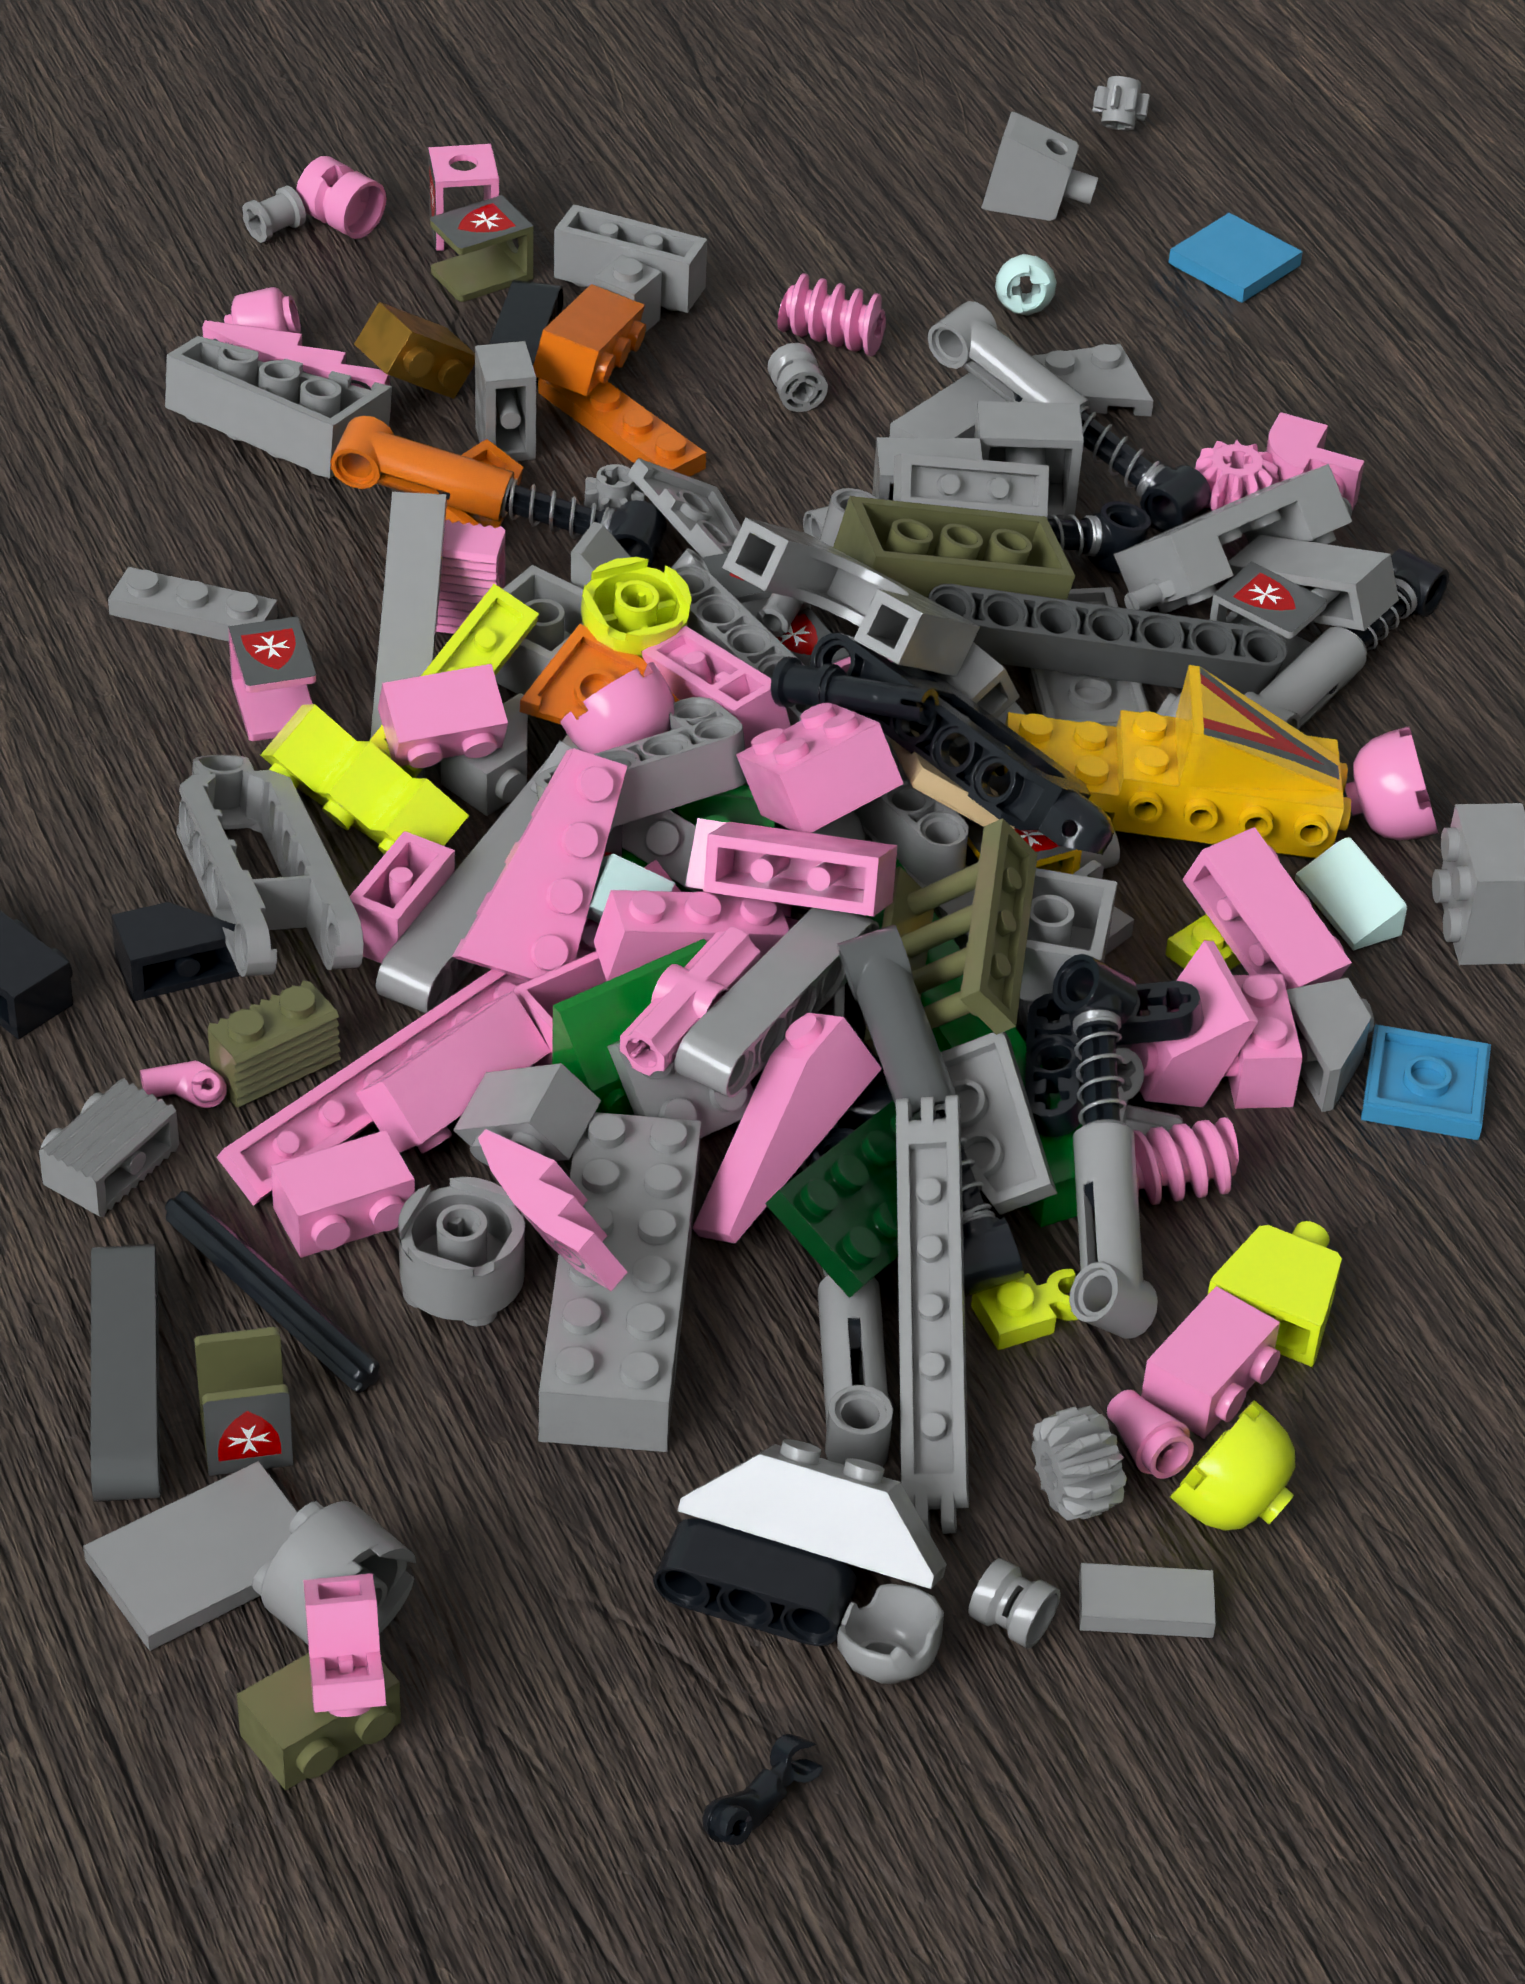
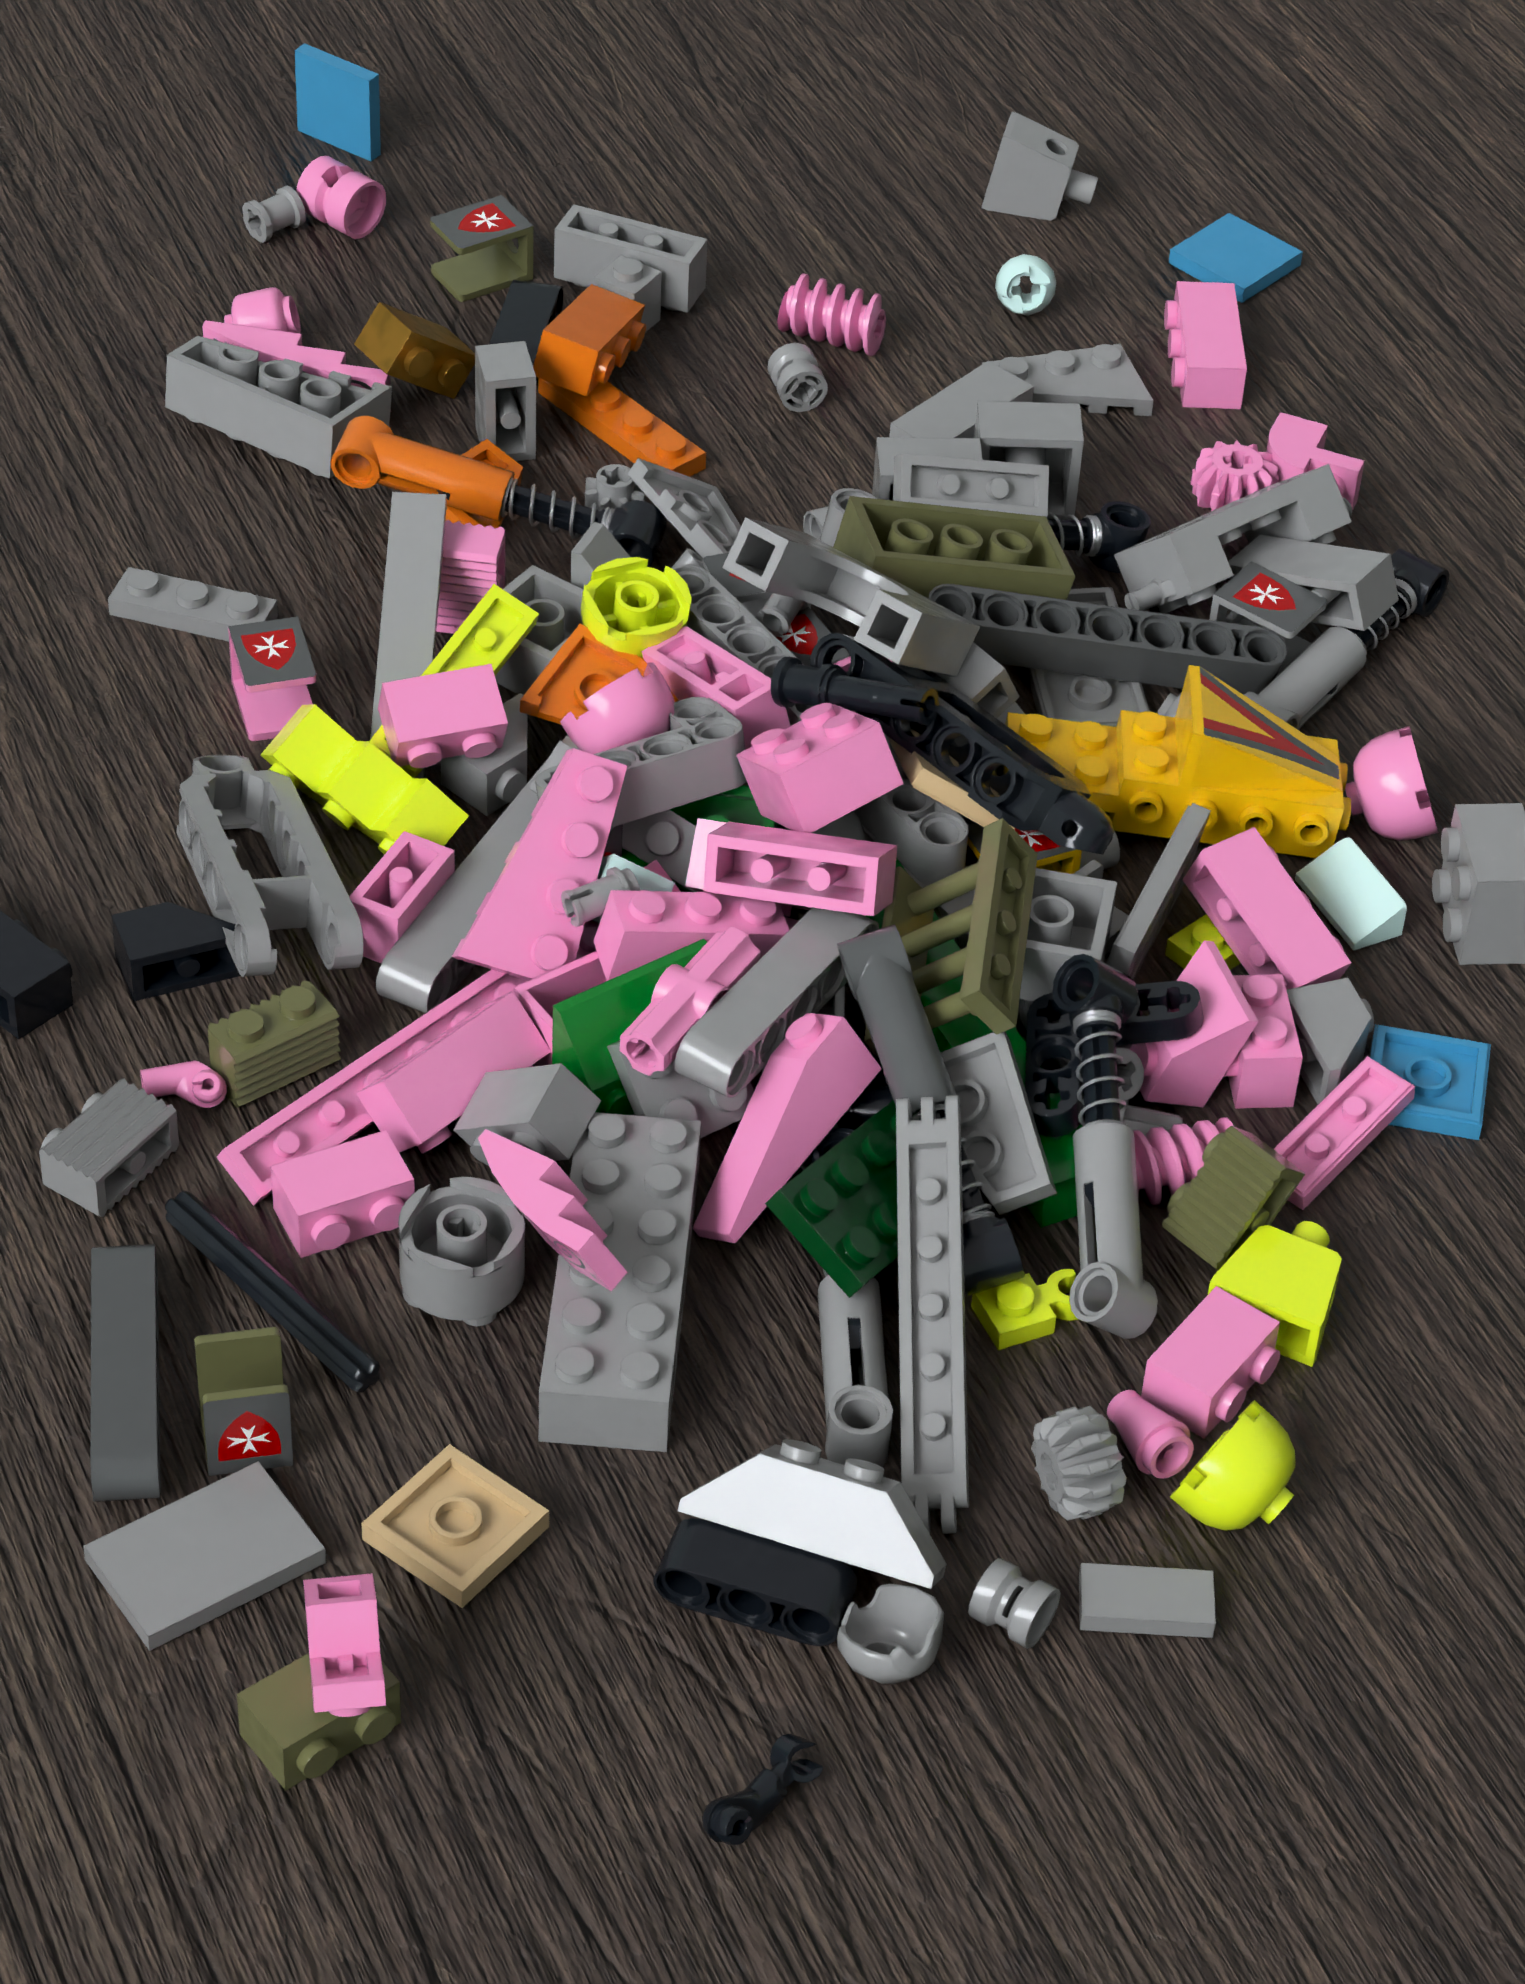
(334, 1544): light grey brick -> none
(338, 102): none -> dark azure tile
(443, 175): bright pink piece -> none
(455, 1525): none -> tan plate
(590, 899): none -> light grey pin
(971, 341): piece -> none
(1121, 103): light grey gear -> none
(1158, 894): none -> light grey tile
(1206, 345): none -> bright pink brick
(1231, 1196): none -> olive brick
(1343, 1126): none -> bright pink tile

